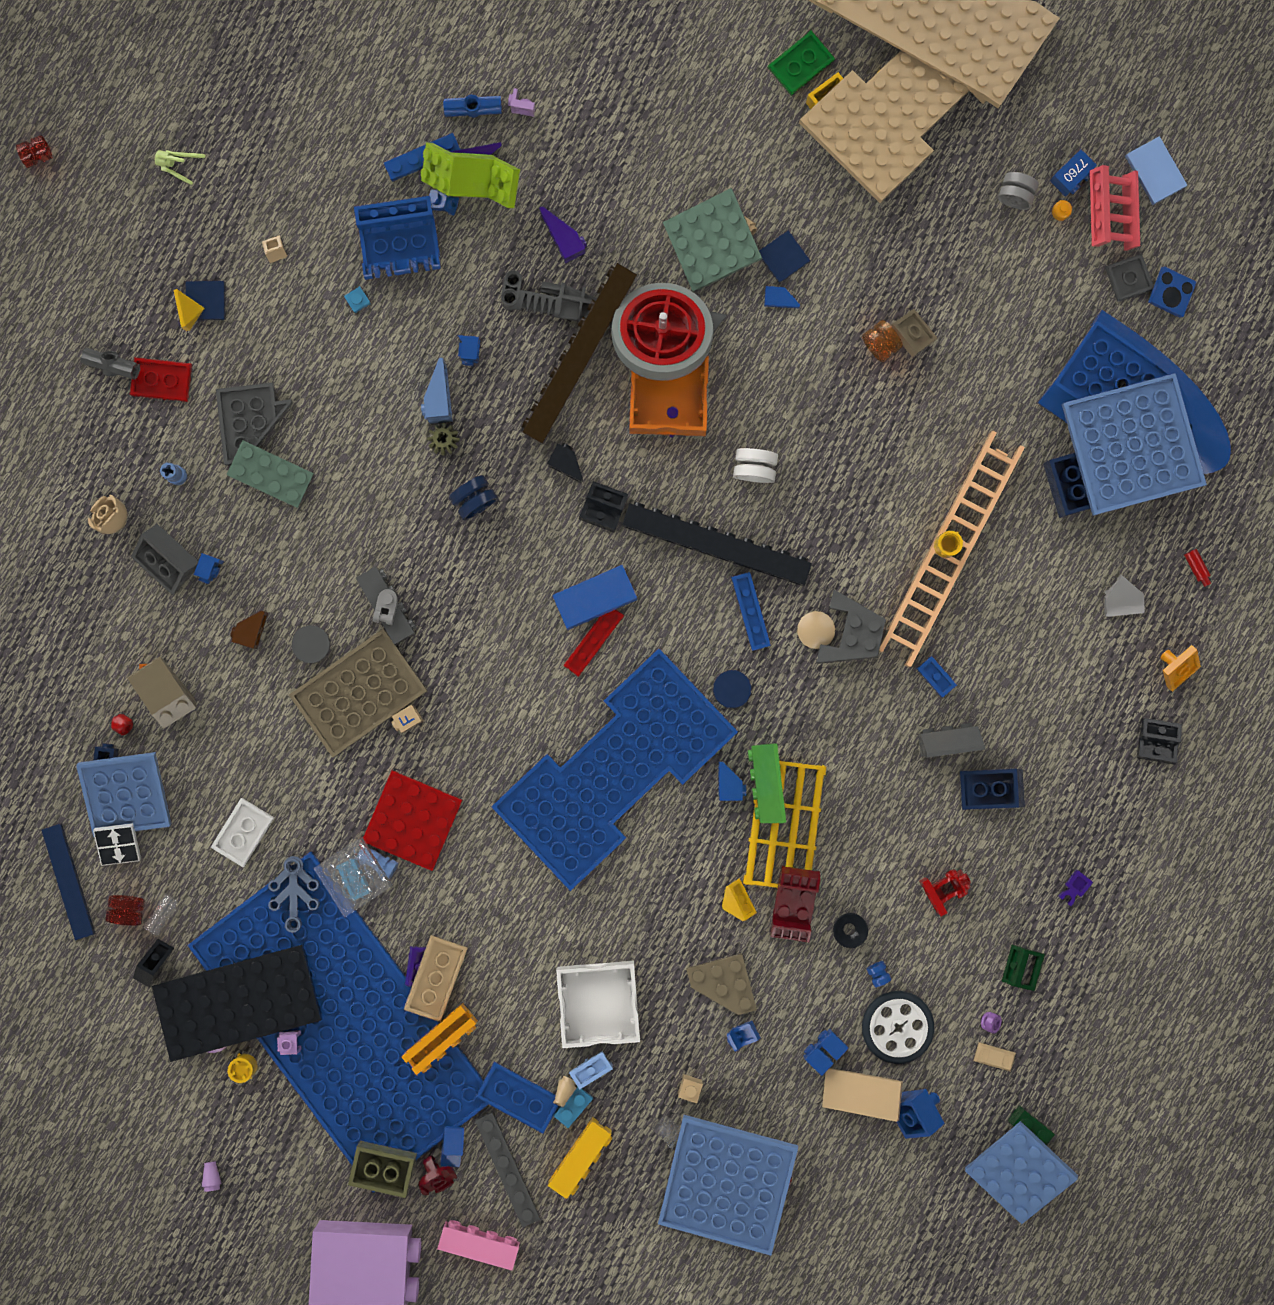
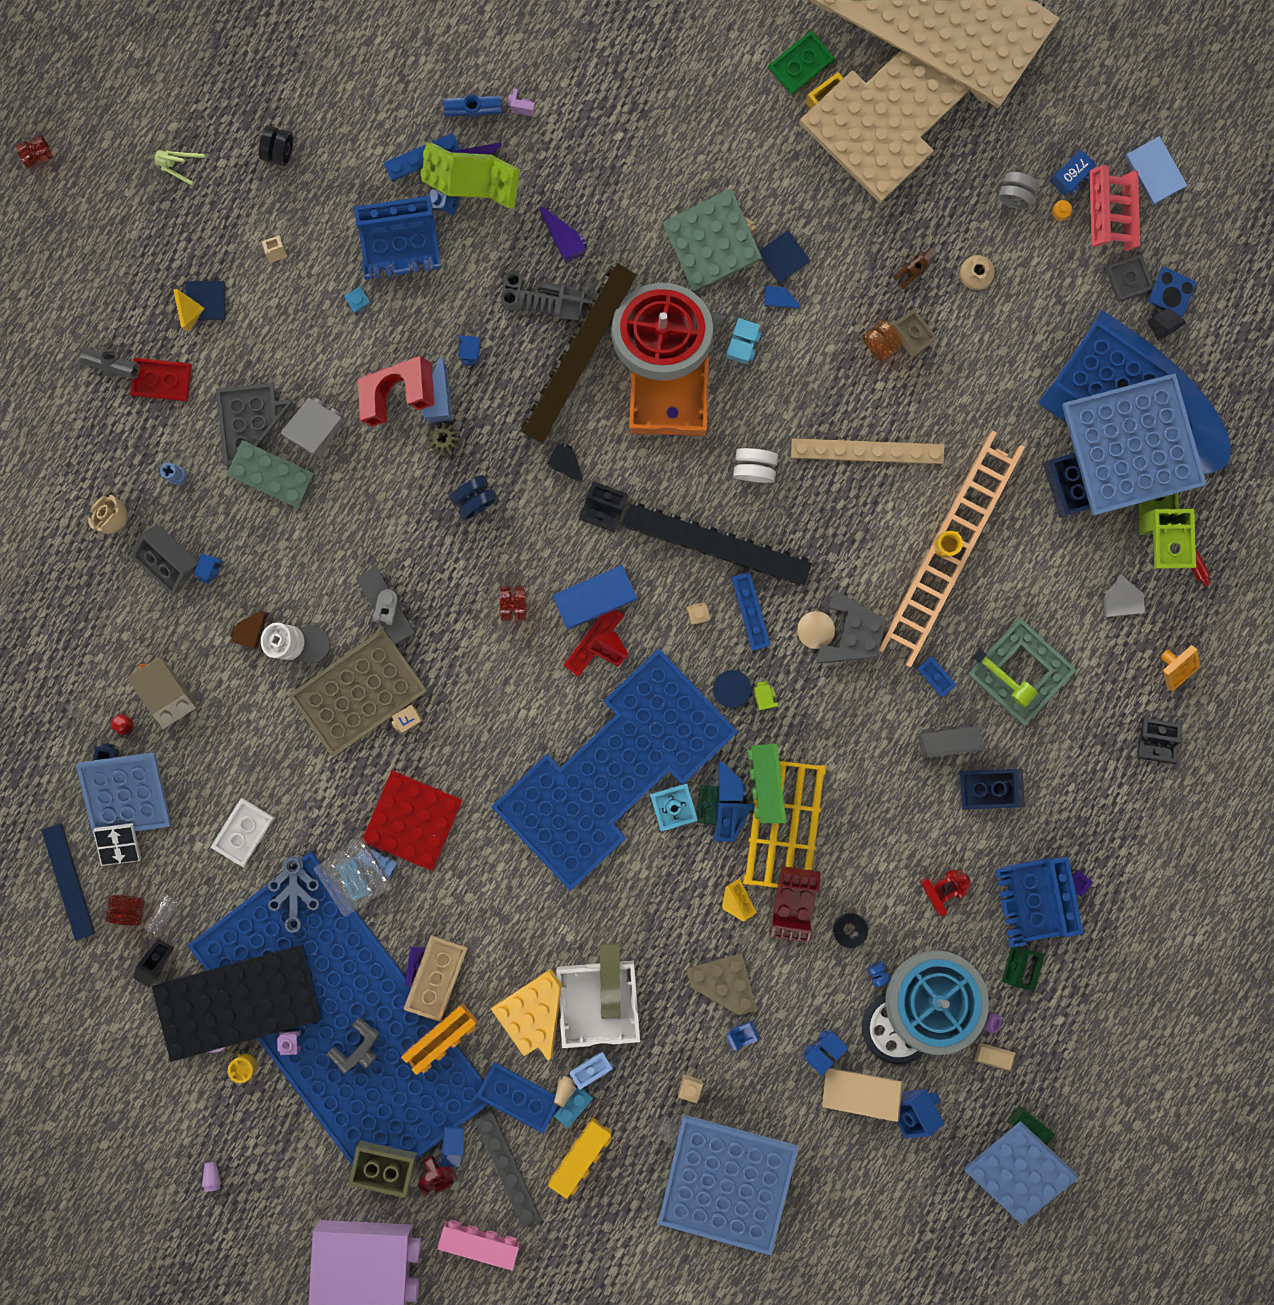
(276, 145): none -> black wheel
(282, 641): none -> white wheel
(313, 427): none -> light grey slope
(363, 1054): none -> dark grey connector
(376, 387): none -> arch
(513, 603): none -> clear red wheel
(532, 1014): none -> yellow wing
(609, 648): none -> red slope
(610, 980): none -> olive slope
(686, 814): none -> medium azure plate
(698, 613): none -> tan brick
(708, 804): none -> clear green plate
(730, 820): none -> blue wing
(743, 340): none -> medium azure piece
(764, 696): none -> lime brick
(867, 451): none -> tan plate
(922, 262): none -> reddish brown hinge
(937, 1002): none -> dark azure wheel
(970, 278): none -> tan piece
(1022, 694): none -> lime piece
(1039, 900): none -> blue slope
(1057, 668): none -> sand green plate
(1165, 323): none -> black slope
(1169, 526): none -> lime bracket

